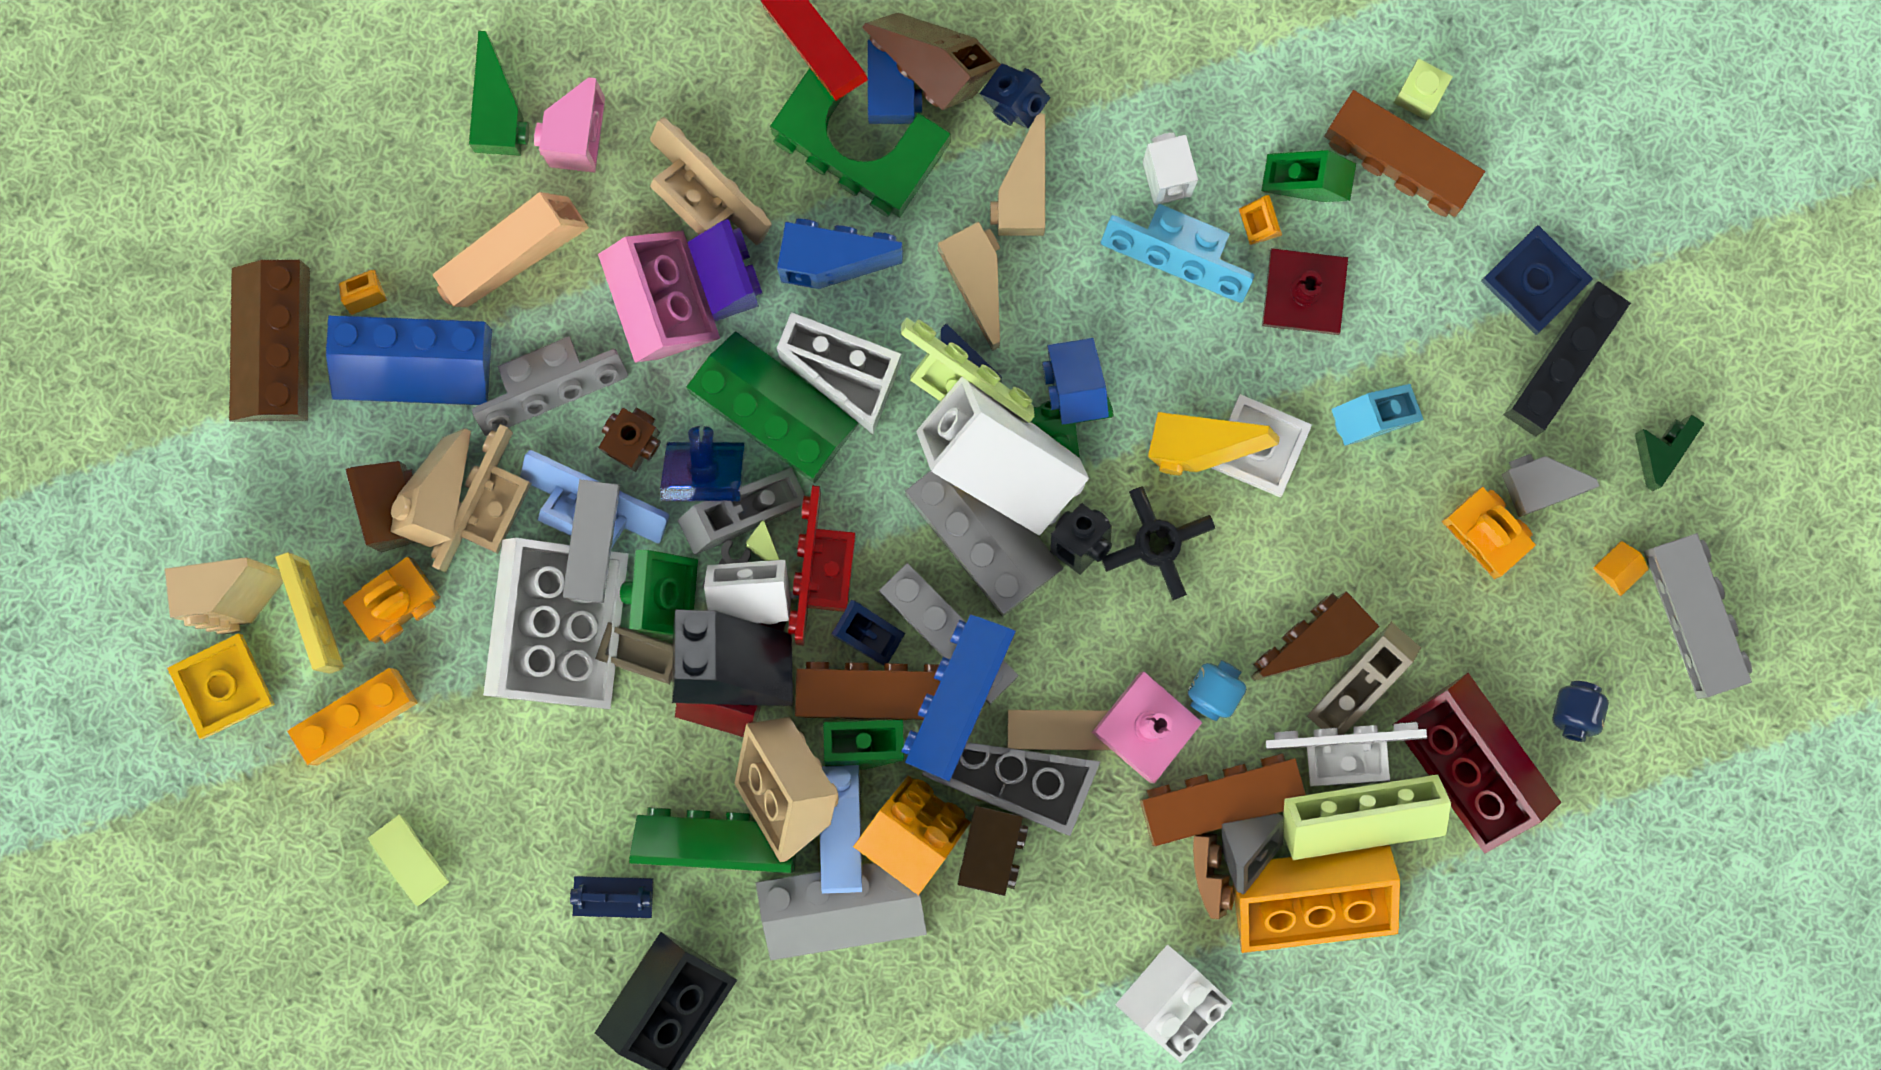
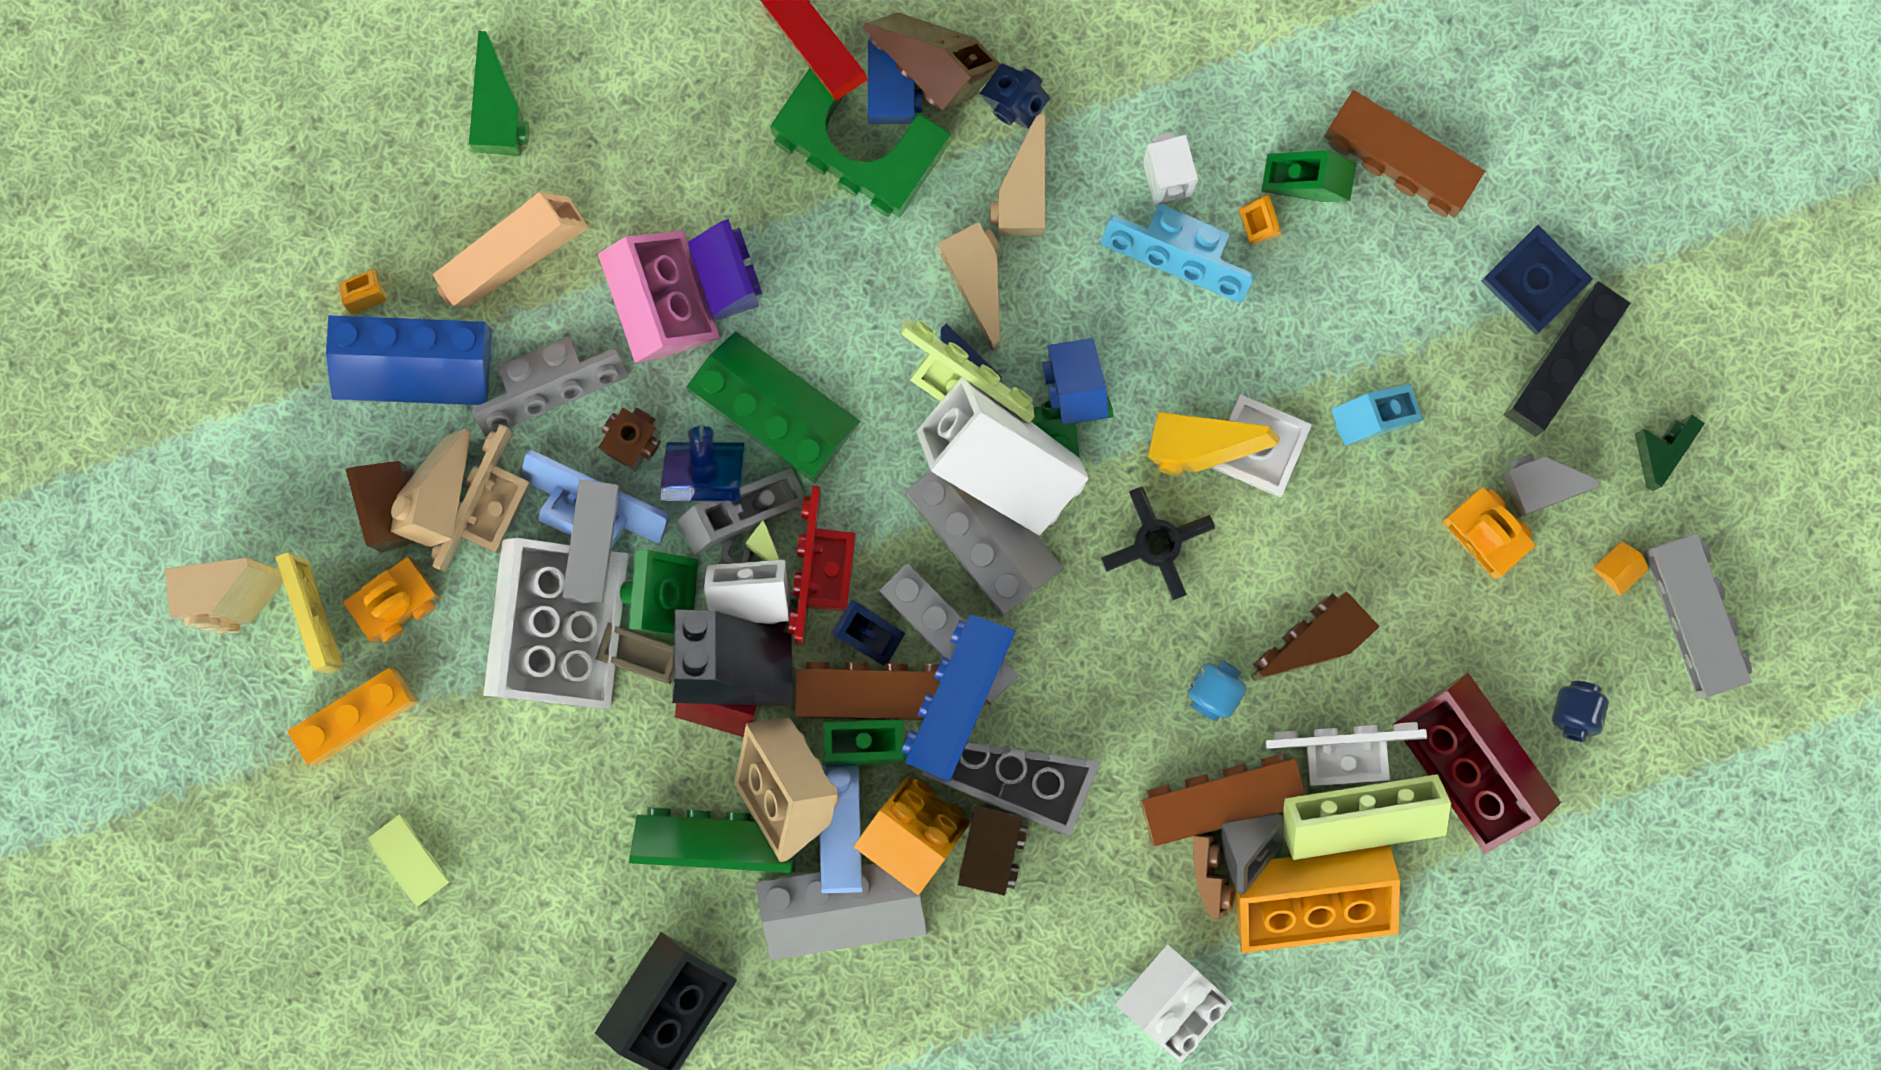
(220, 686): yellow plate -> none
(269, 341): reddish brown slope -> none
(573, 128): bright pink slope -> none
(612, 897): dark blue hinge -> none
(700, 190): tan bracket -> none
(827, 257): blue slope -> none
(841, 367): white wedge -> none
(1054, 730): tan tile -> none
(1081, 538): black brick -> none
(1147, 727): bright pink tile -> none
(1305, 291): dark red tile -> none
(1365, 680): dark tan slope -> none
(1423, 89): yellowish green brick -> none

